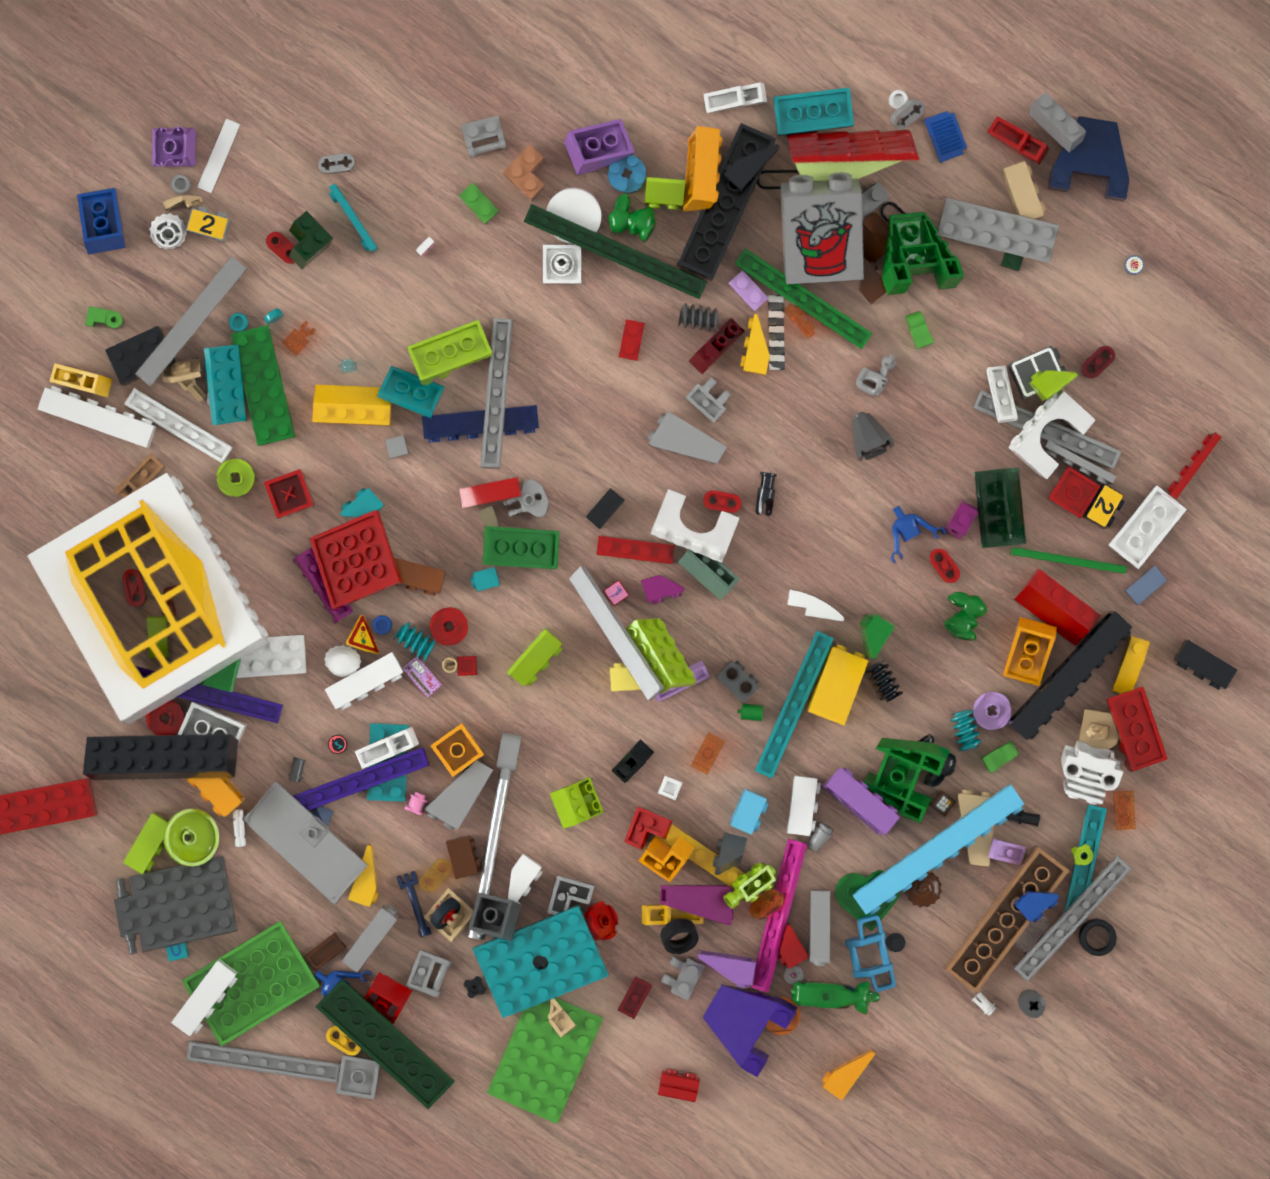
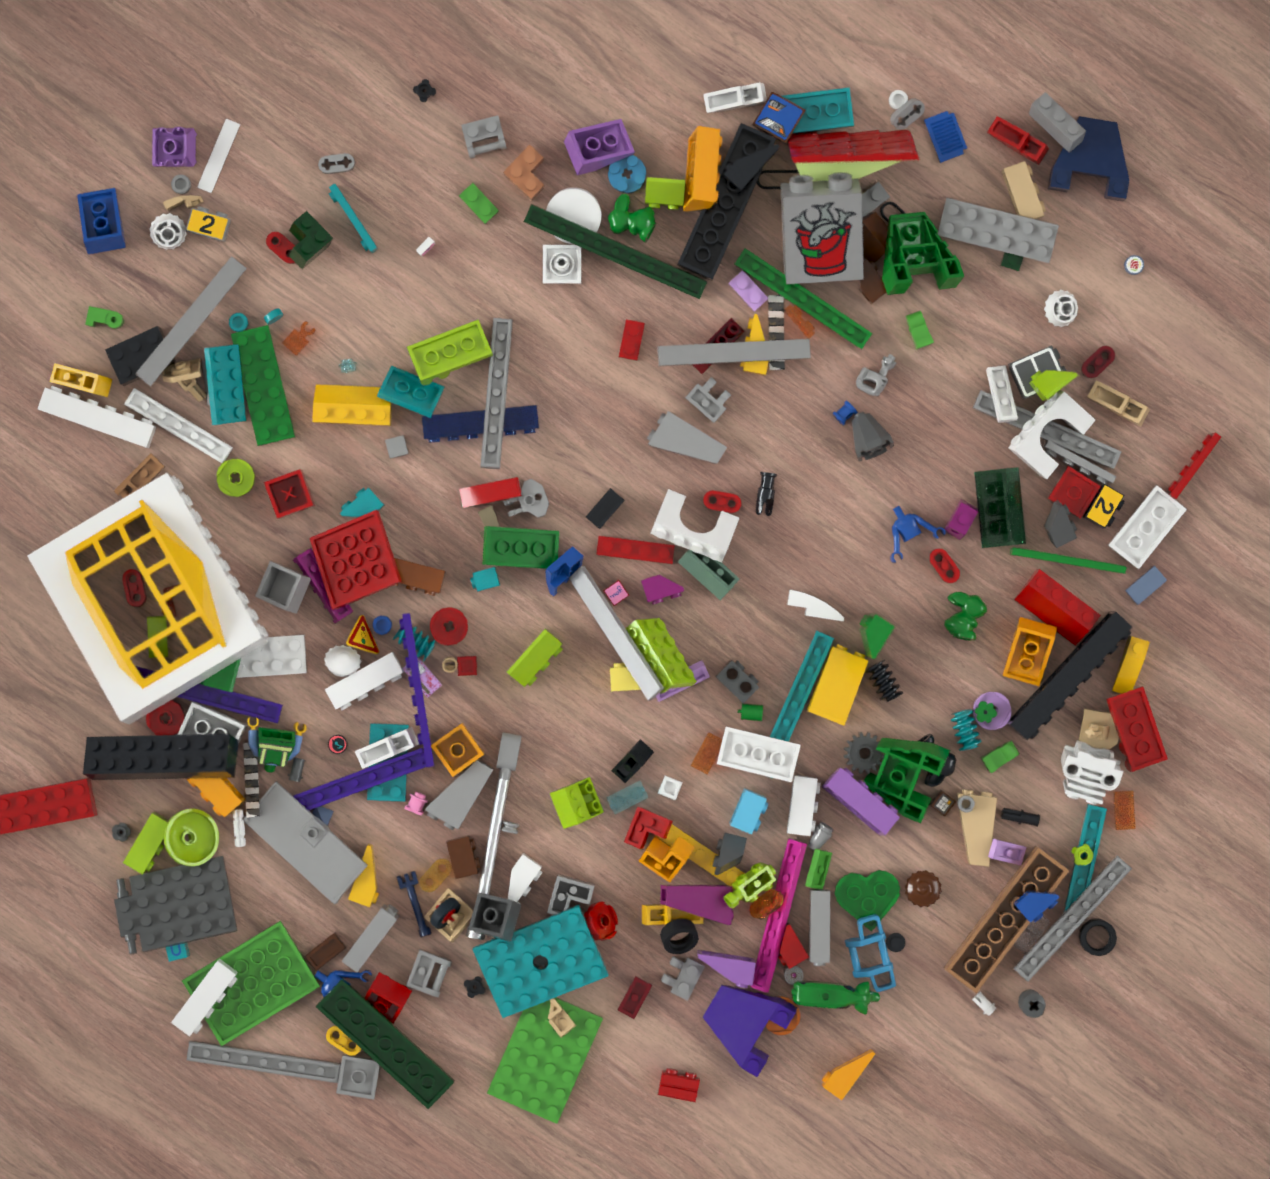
(126, 832): none -> dark grey plate
(251, 782): none -> sticker
(274, 746): none -> torso
(283, 587): none -> light grey piece
(417, 699): none -> dark purple plate
(419, 90): none -> black plate
(510, 827): none -> light grey bush
(562, 569): none -> blue slope
(627, 797): none -> clear light blue hinge
(698, 317): dark grey piece -> none
(733, 352): none -> light grey tile
(758, 754): none -> white plate
(778, 117): none -> slope
(818, 869): none -> bright green plate
(844, 413): none -> blue bush
(854, 749): none -> dark grey gear
(938, 848): medium azure brick -> none
(959, 803): none -> light grey axle
(991, 713): none -> green plant
(1059, 526): none -> dark grey slope
(1061, 308): none -> white piece
(1118, 403): none -> tan slope
(1204, 665): black brick -> none

